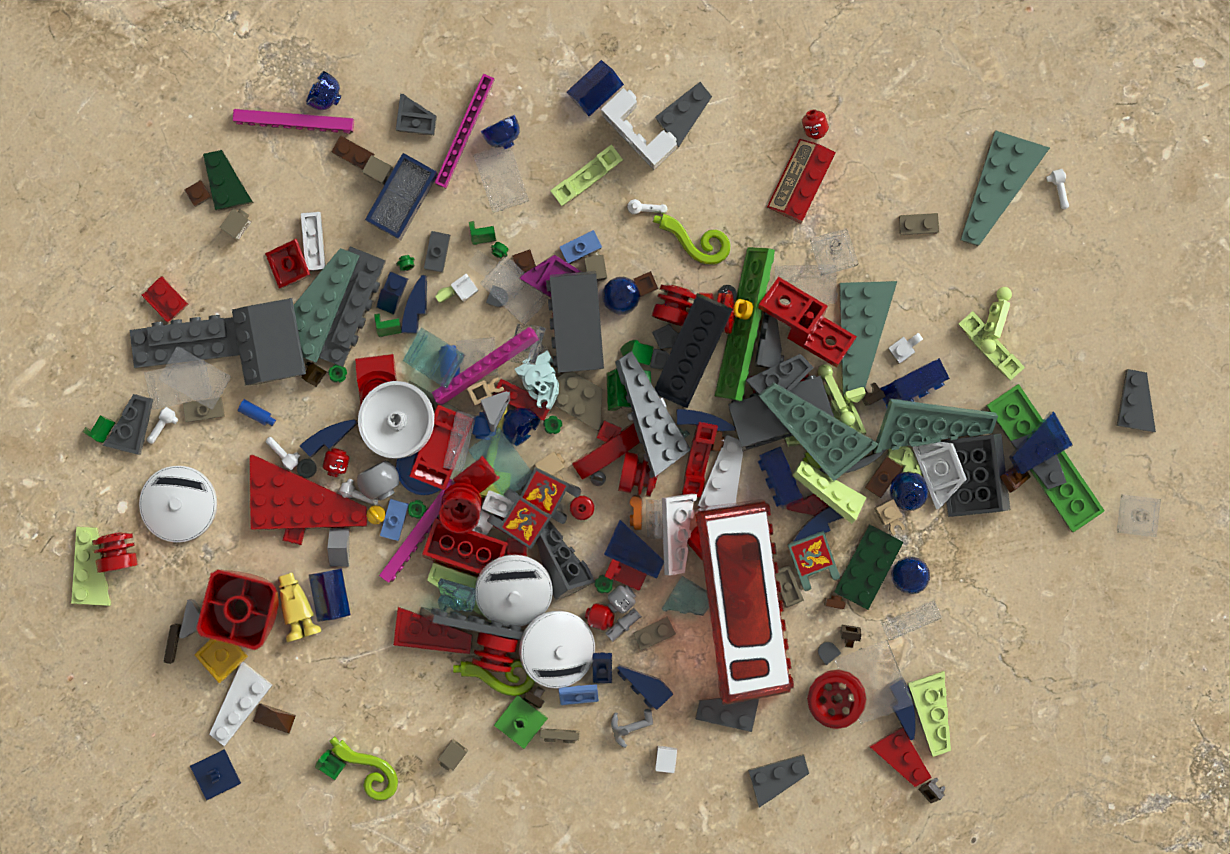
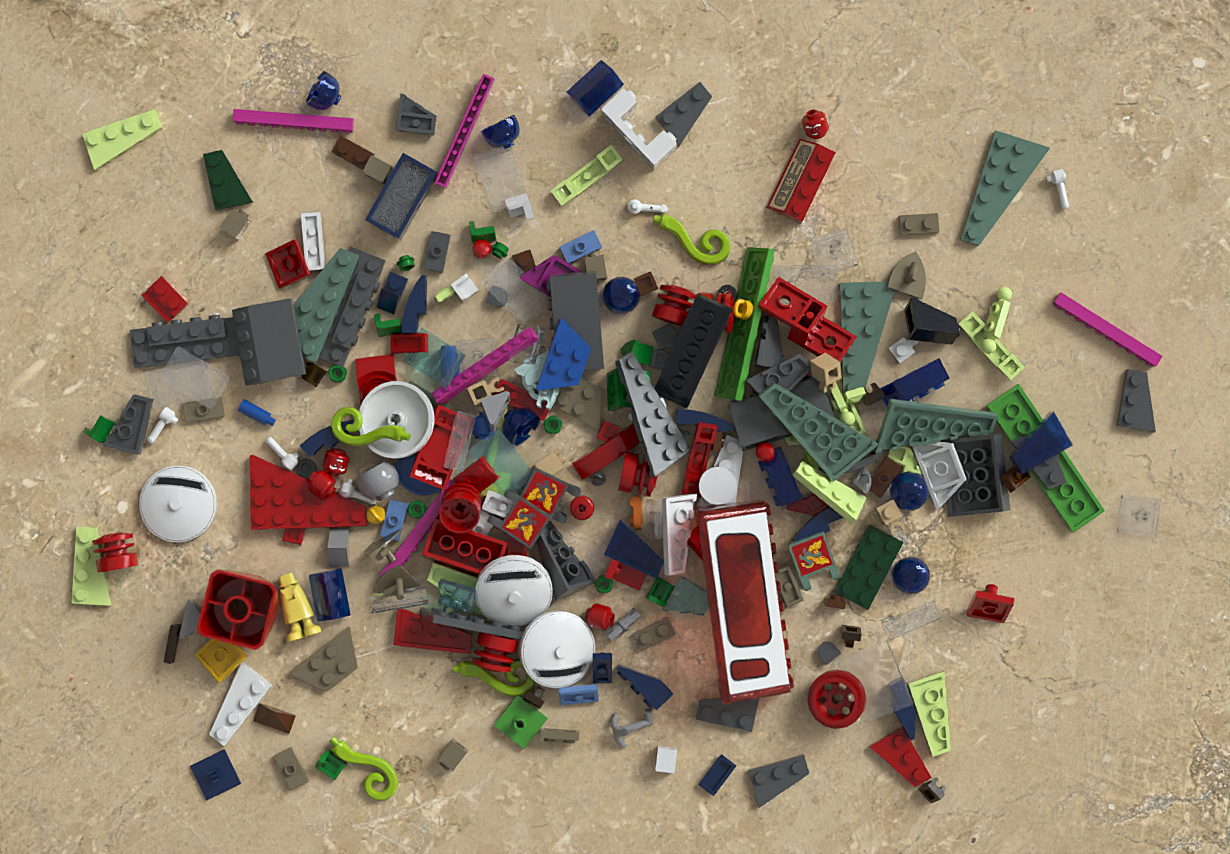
(113, 139): none -> yellowish green wing
(197, 193): reddish brown plate -> none
(291, 768): none -> dark tan plate
(321, 484): none -> red head
(329, 663): none -> dark tan wing
(382, 544): none -> shield
(391, 432): none -> lime plant
(395, 581): none -> dark tan shield
(409, 343): none -> red tile
(412, 597): none -> clear tile
(481, 249): none -> red tile
(519, 205): none -> white panel
(564, 360): none -> blue wing
(621, 599): light grey head -> none
(660, 592): none -> green tile
(717, 485): none -> white tile
(717, 775): none -> dark blue tile
(765, 452): none -> red tile
(826, 371): none -> tan brick
(863, 480): none -> light grey tile
(909, 276): none -> dark tan shield
(929, 323): none -> black slope
(990, 605): none -> red tile
(1105, 328): none -> dark pink piece

